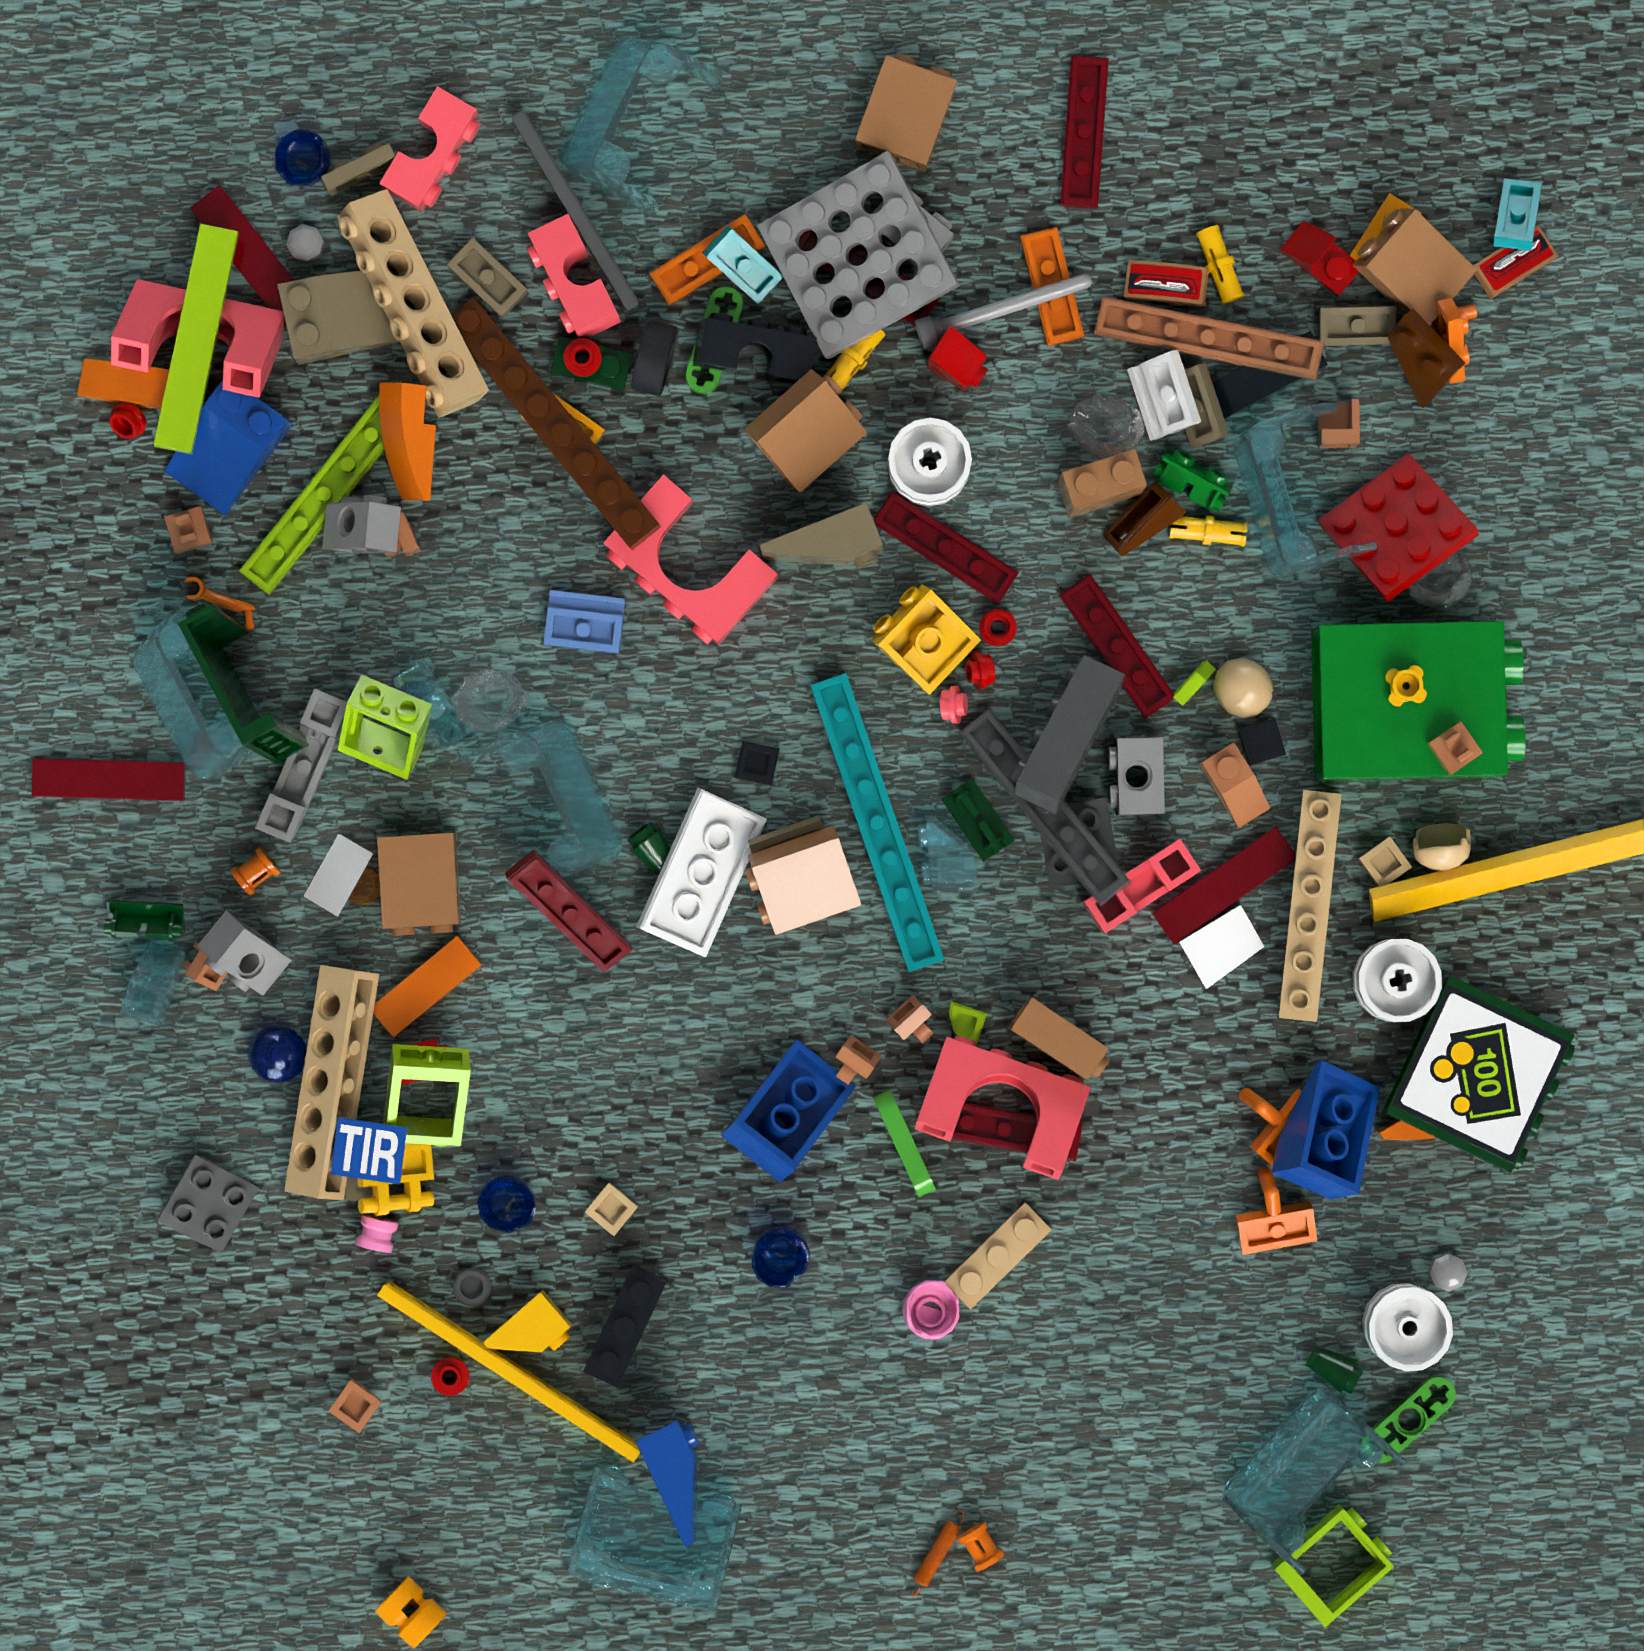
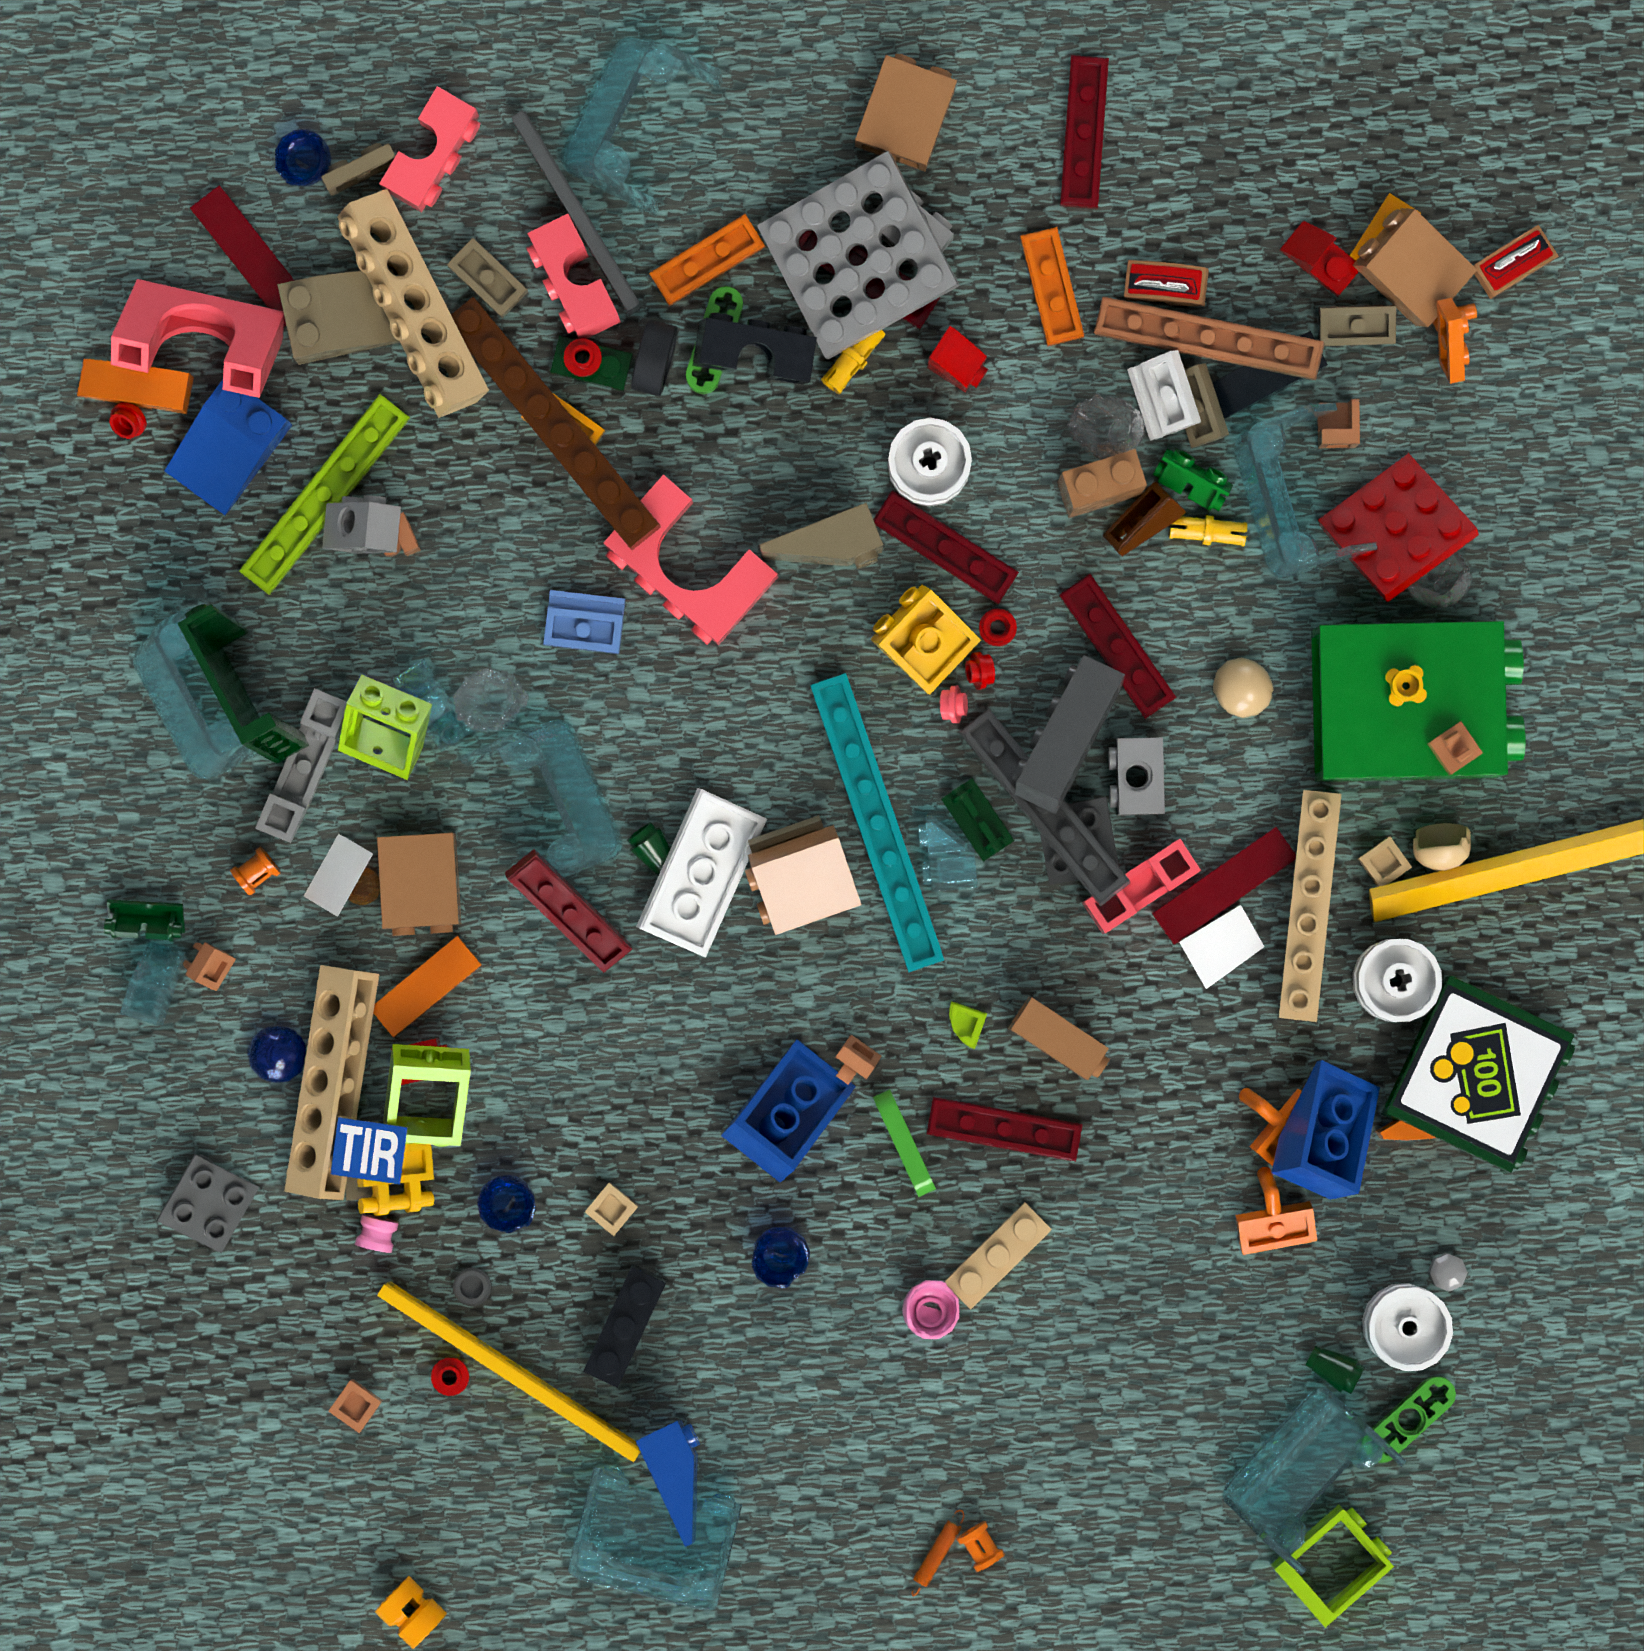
(108, 779): dark red tile -> none
(188, 530): nougat tile -> none
(196, 339): lime tile -> none
(223, 601): orange piece -> none
(243, 953): light grey brick -> none
(305, 243): light grey tile -> none
(407, 439): orange slope -> none
(532, 1328): yellow slope -> none
(743, 264): plate -> none
(757, 763): black tile -> none
(806, 429): medium nougat brick -> none
(910, 1019): nougat tile -> none
(933, 329): light grey piece -> none
(1055, 1099): coral arch -> none
(1194, 682): lime tile -> none
(1220, 264): yellow pin -> none
(1235, 785): nougat slope -> none
(1262, 742): black tile -> none
(1423, 357): reddish brown wing -> none
(1517, 214): teal plate -> none

